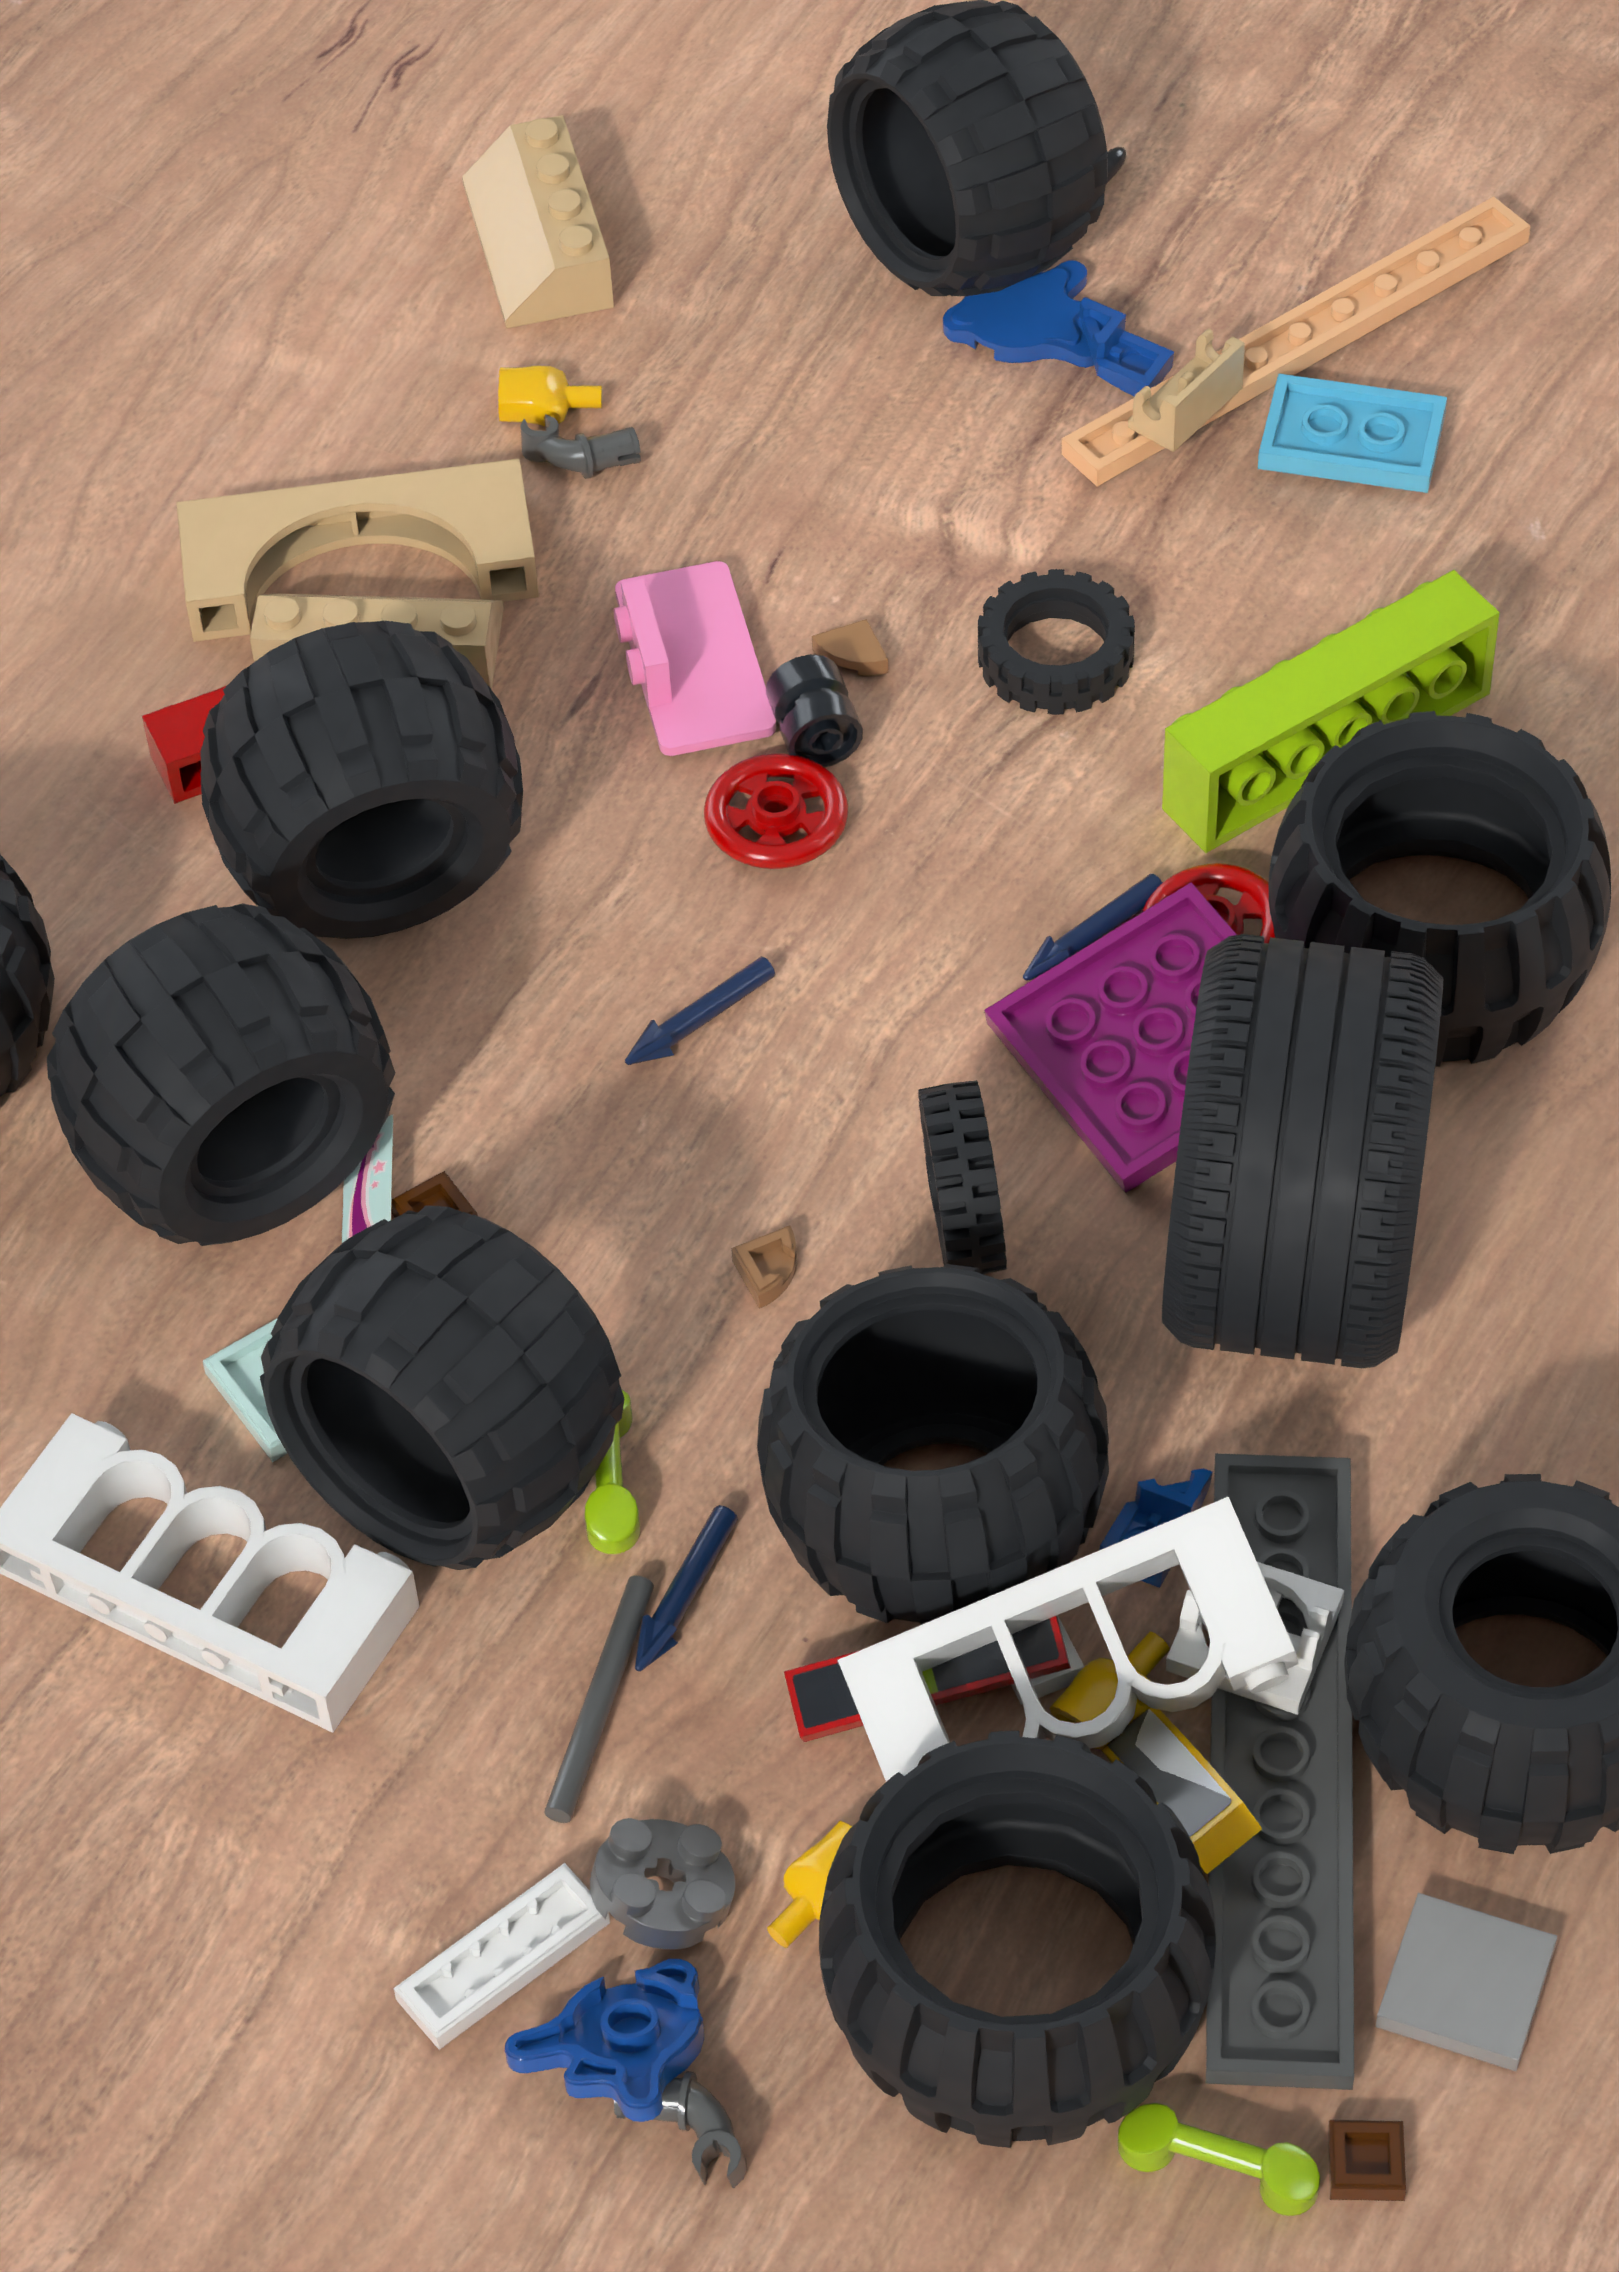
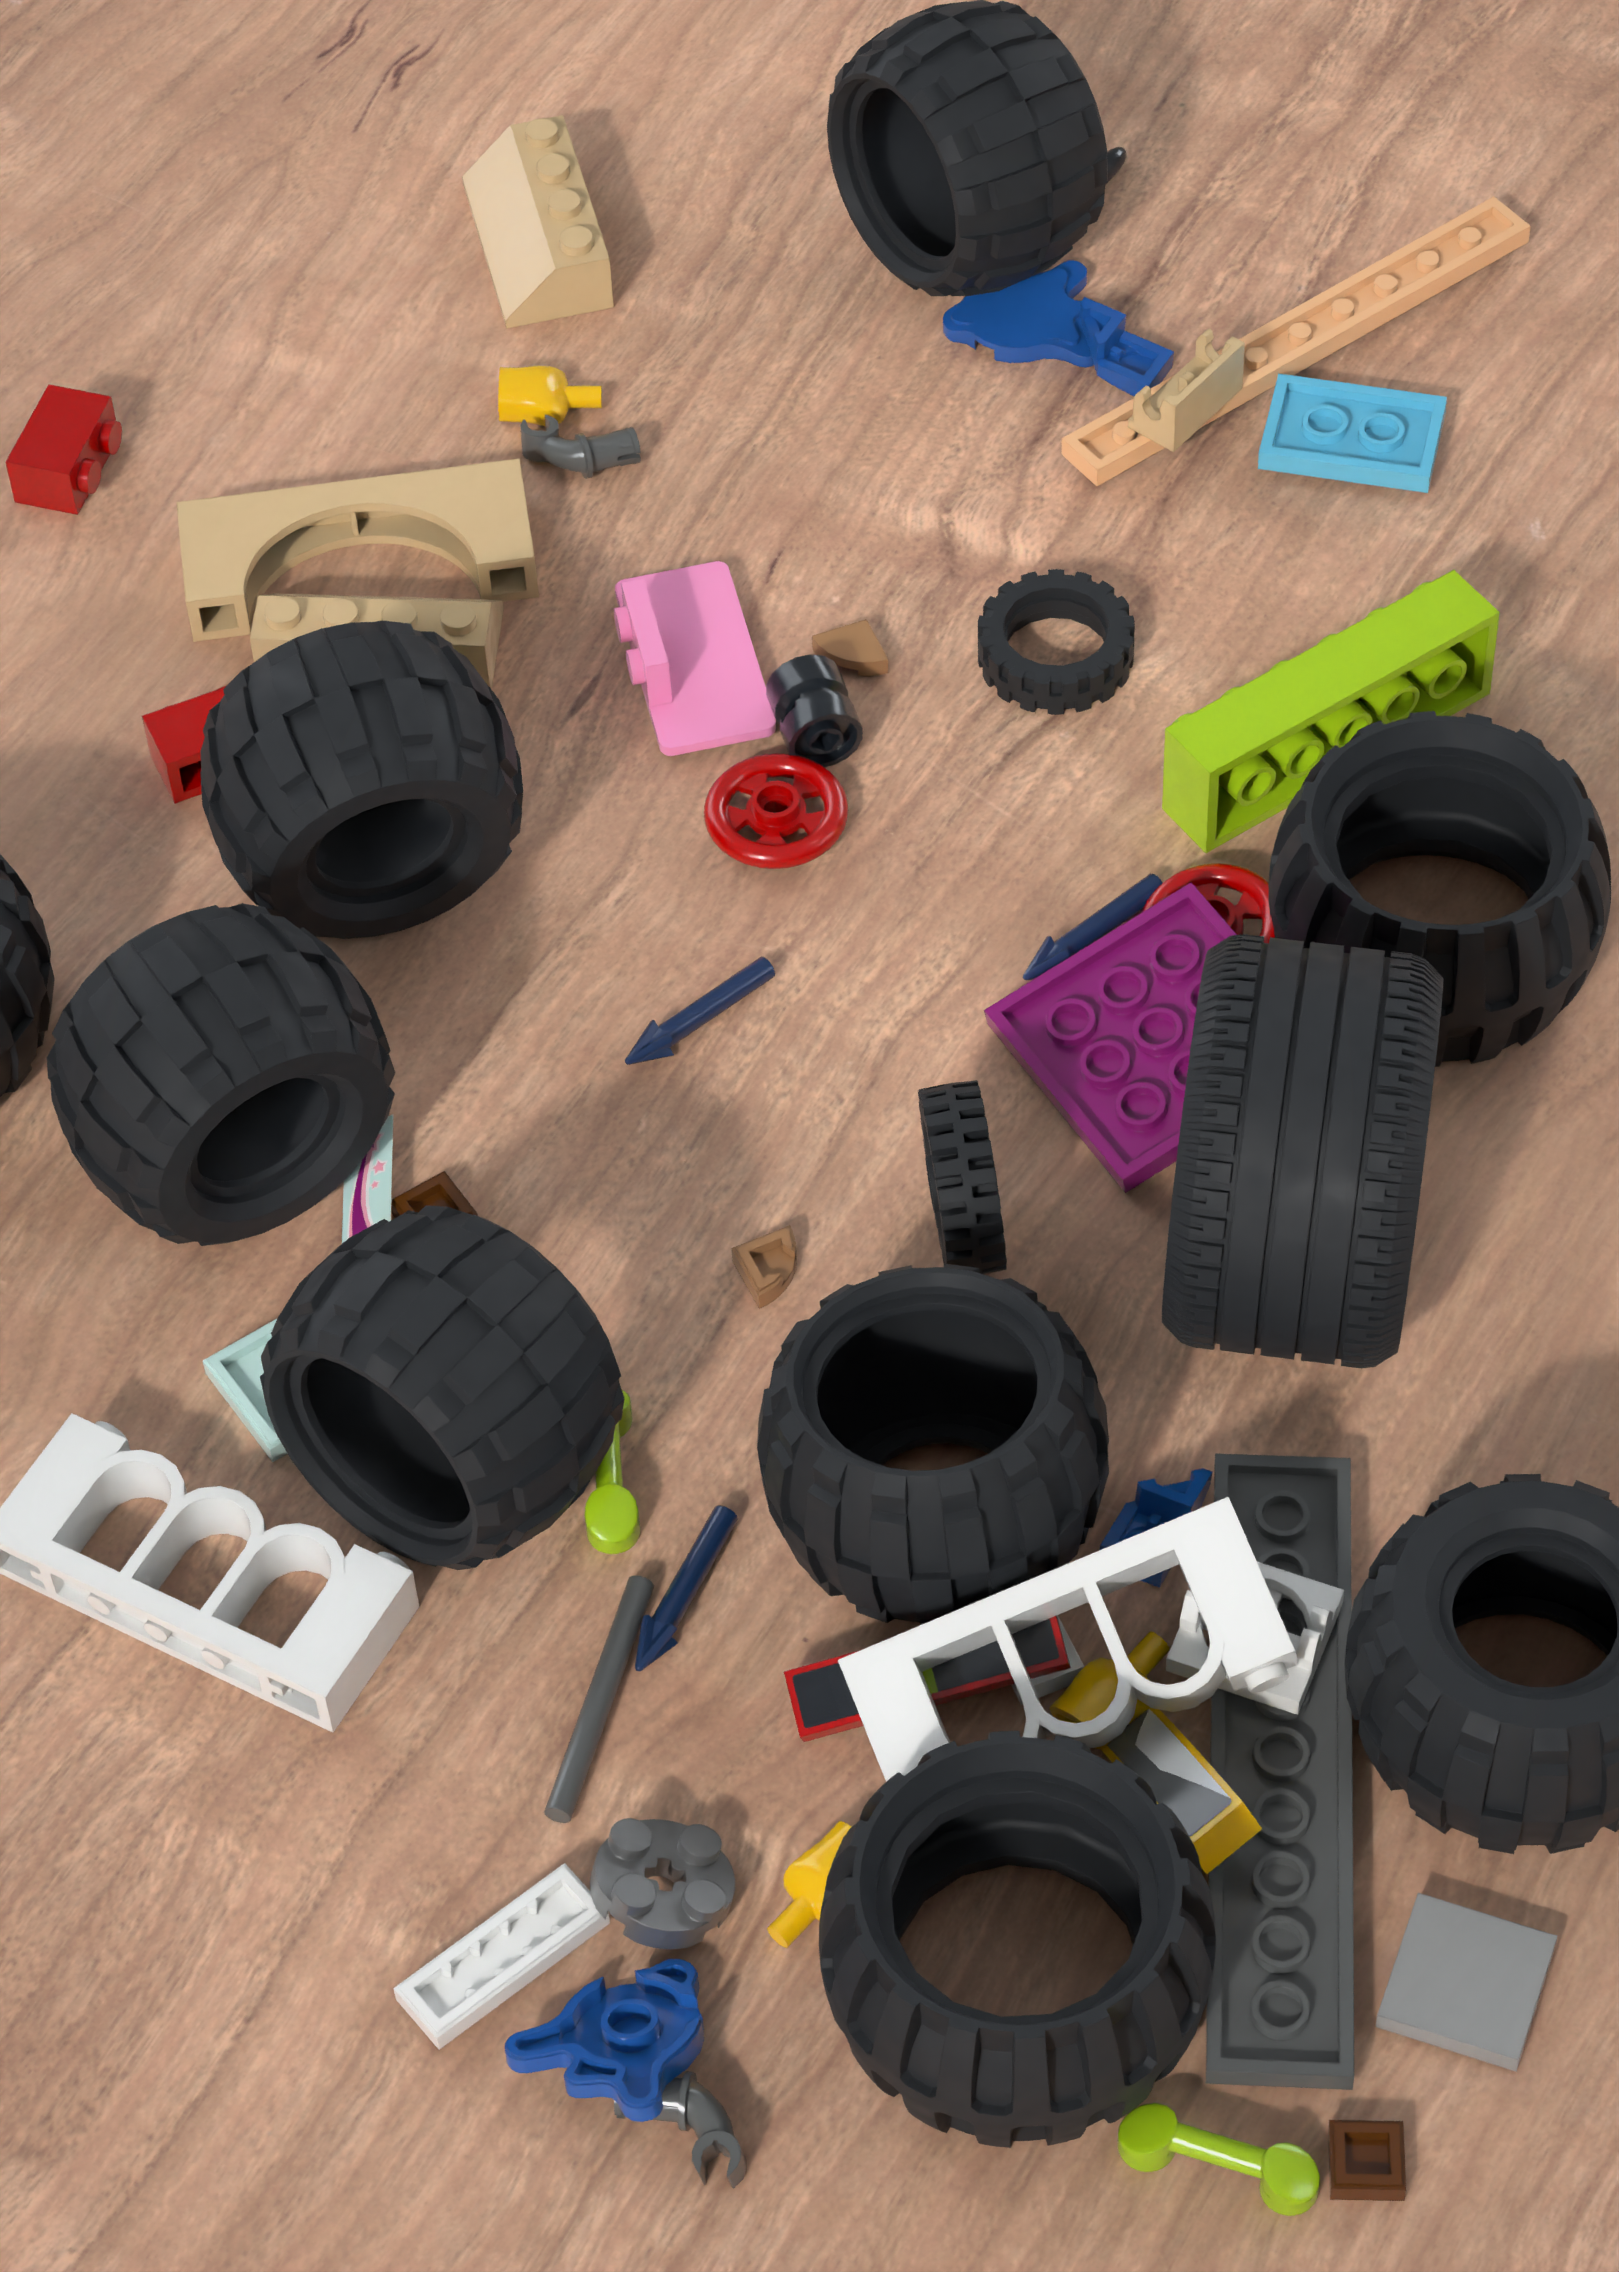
(63, 449): none -> red brick

